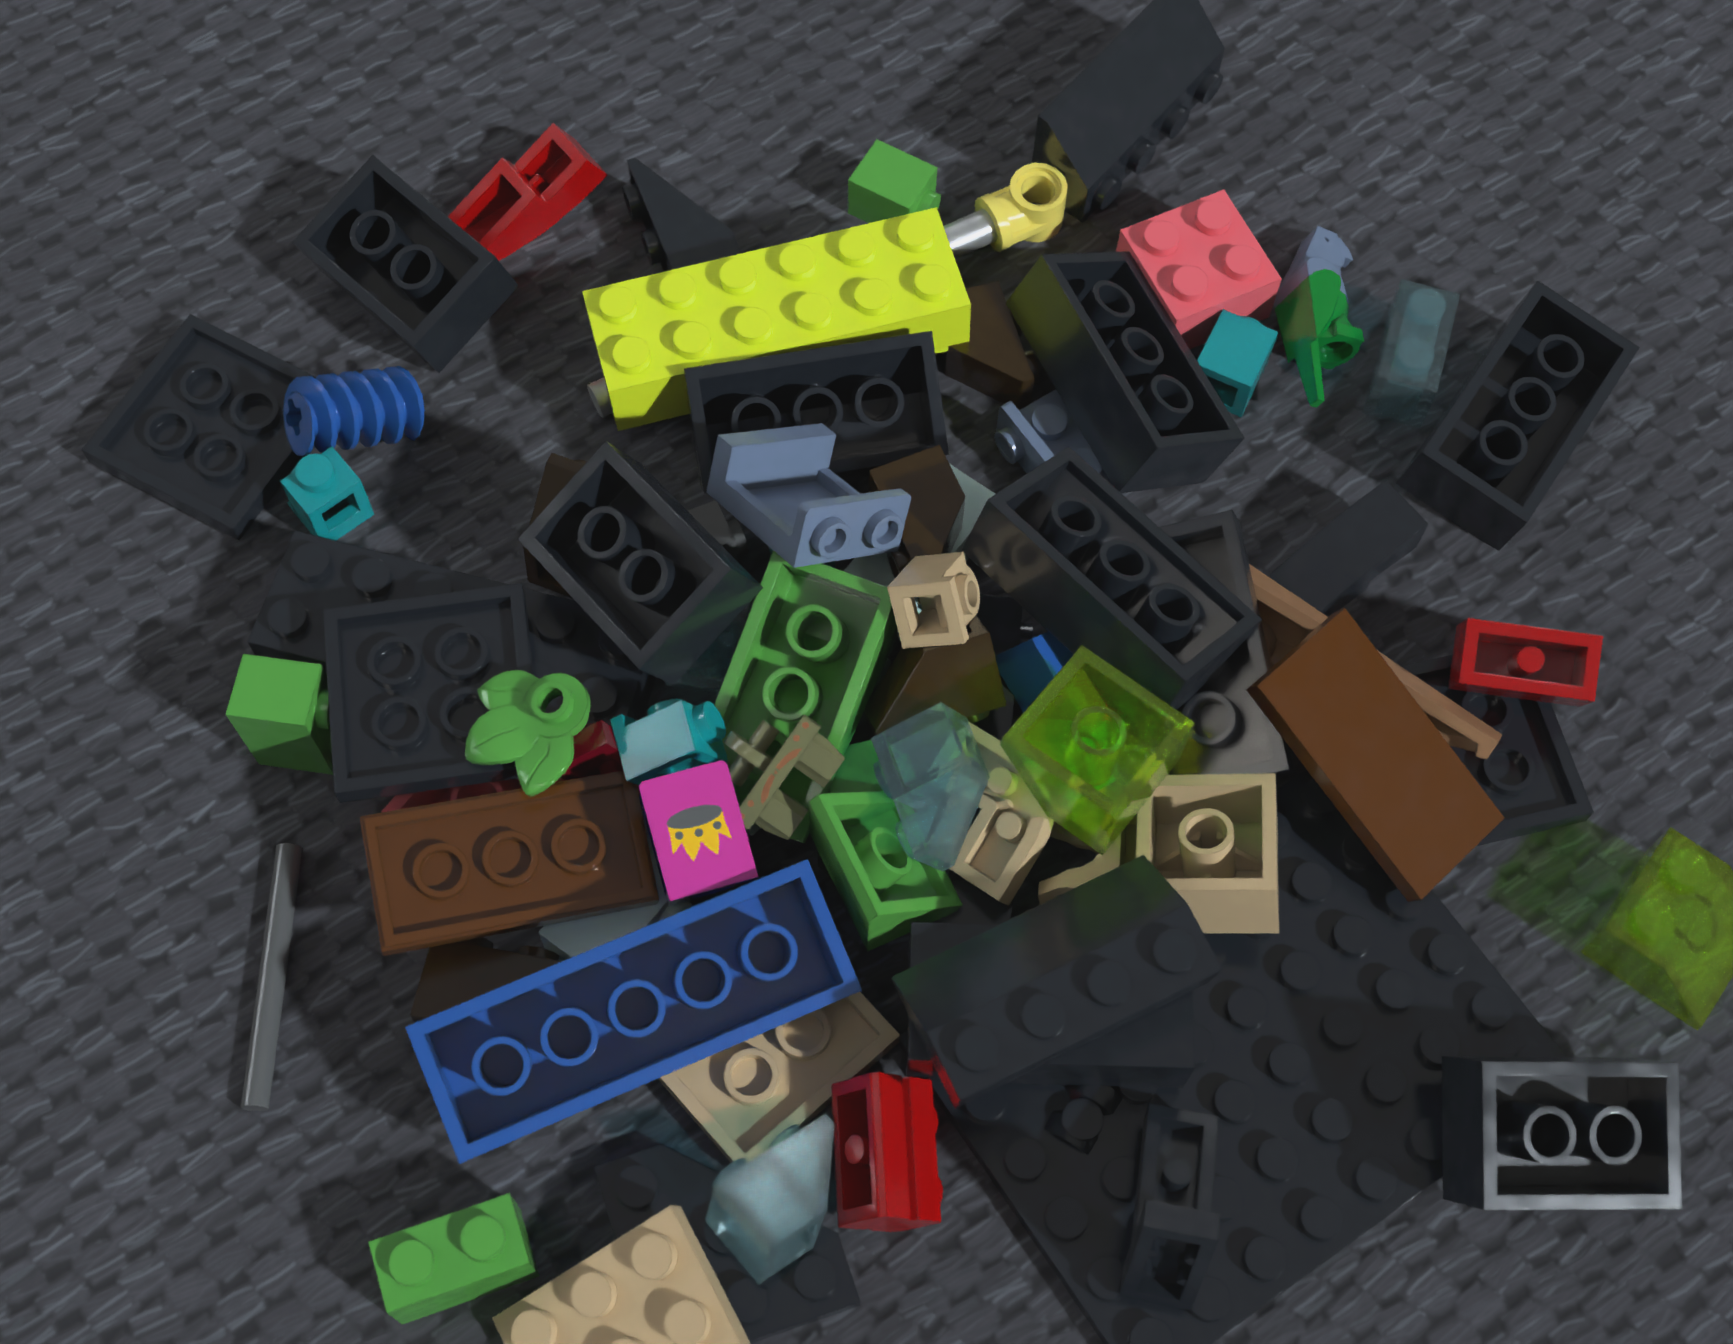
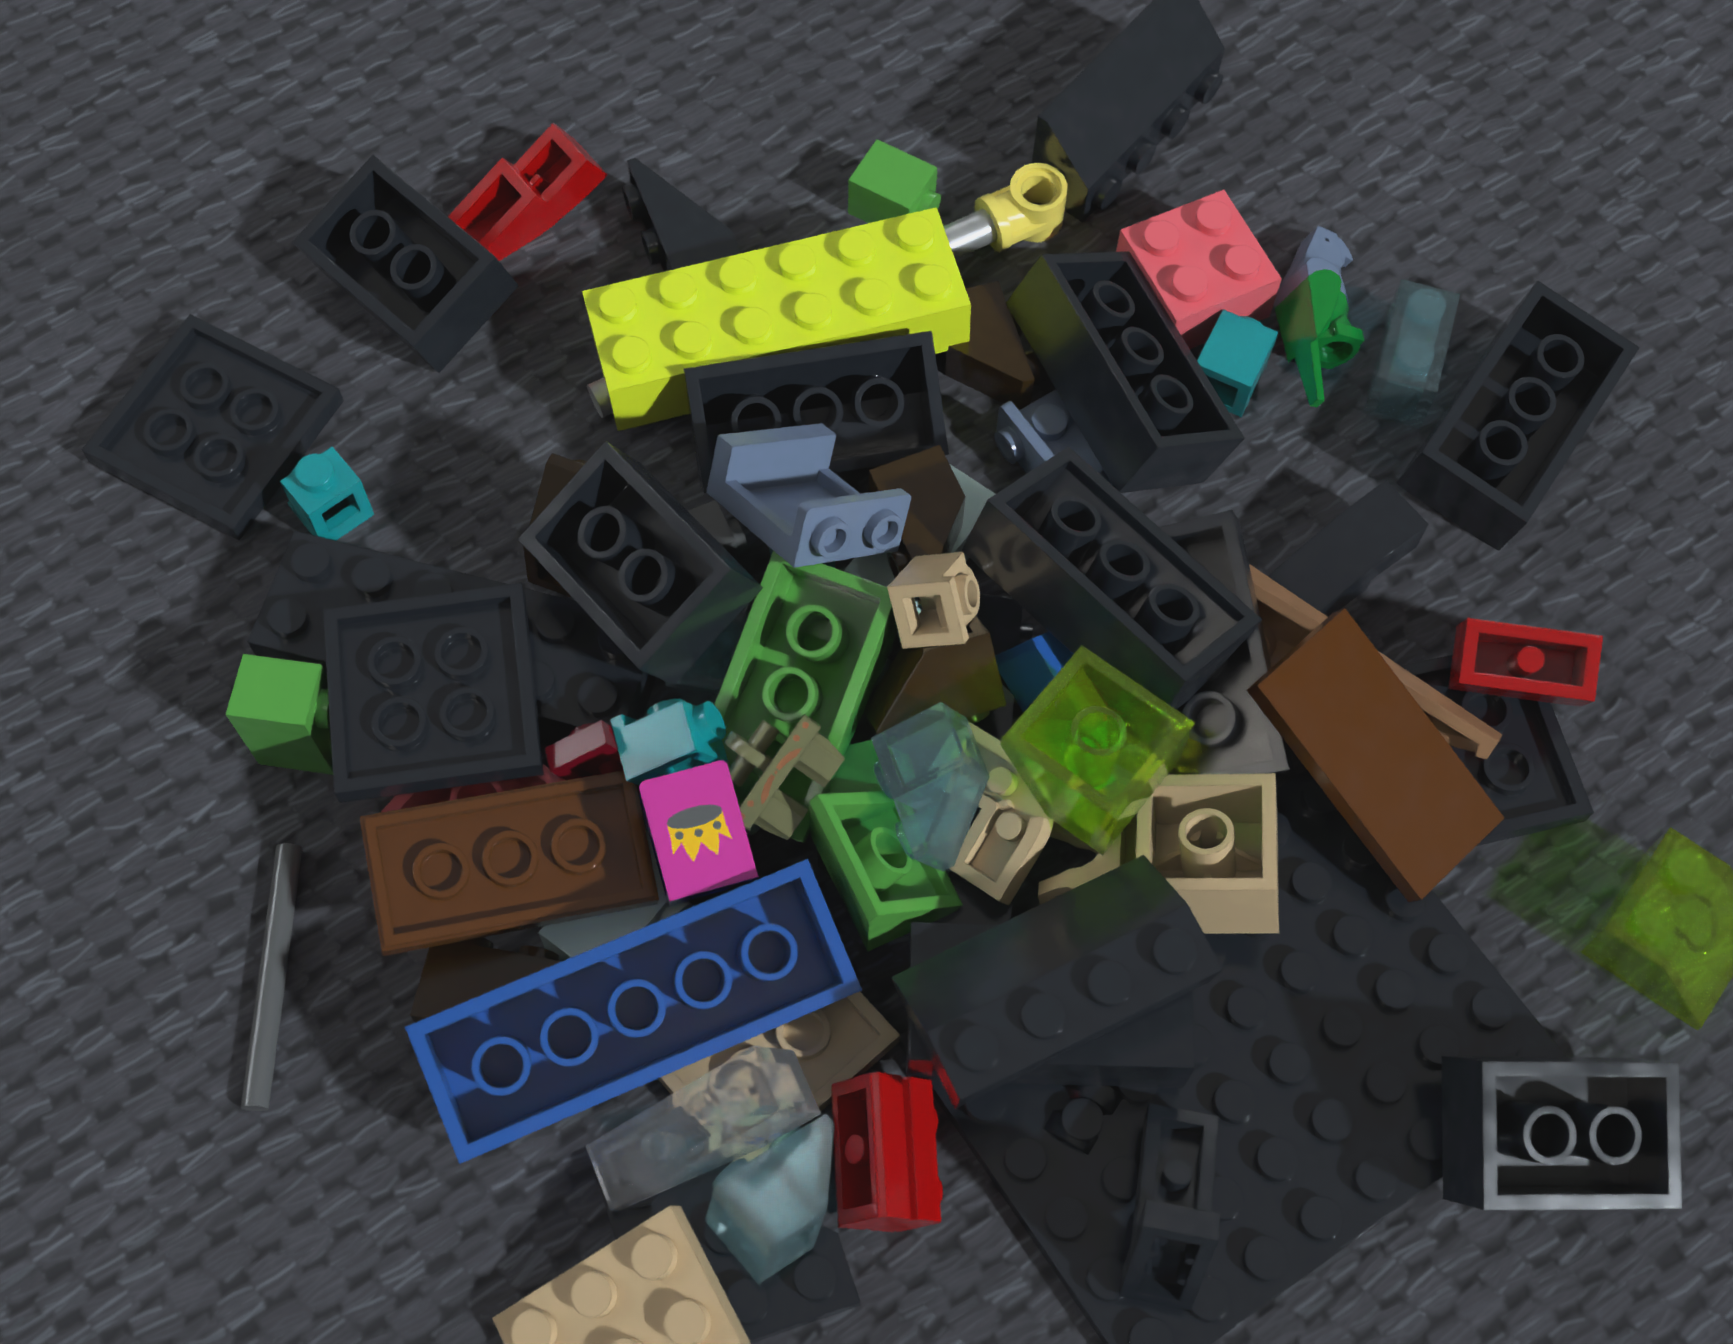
(352, 409): blue piece -> none
(453, 1259): bright green brick -> none
(522, 732): bright green plate -> none
(704, 1125): none -> clear slope

